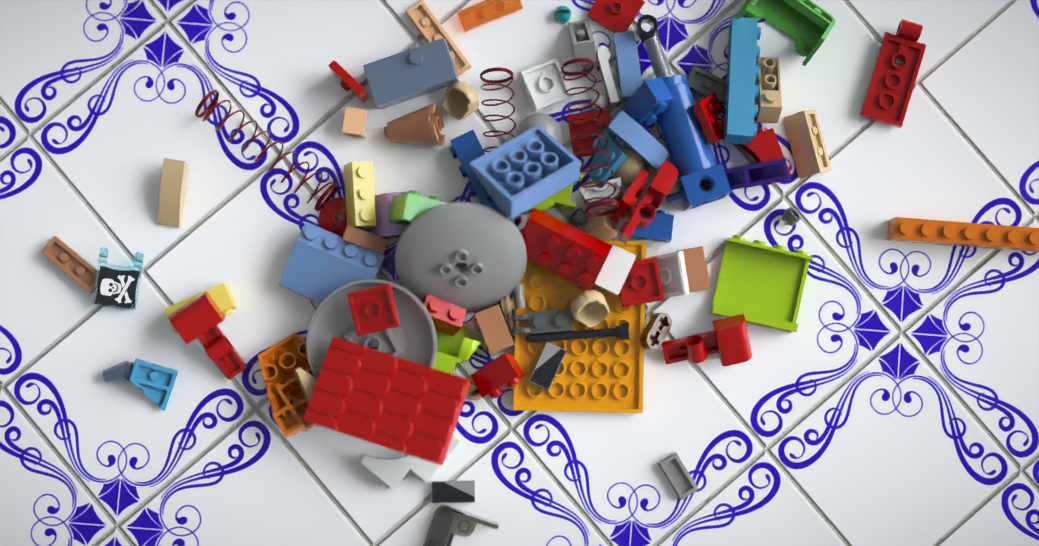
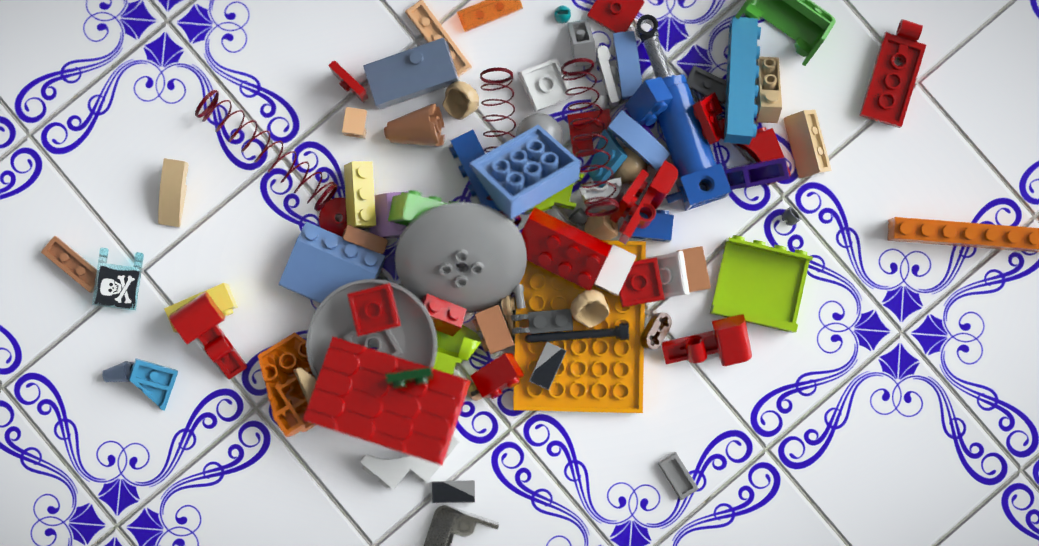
(419, 376): none -> dark green plate

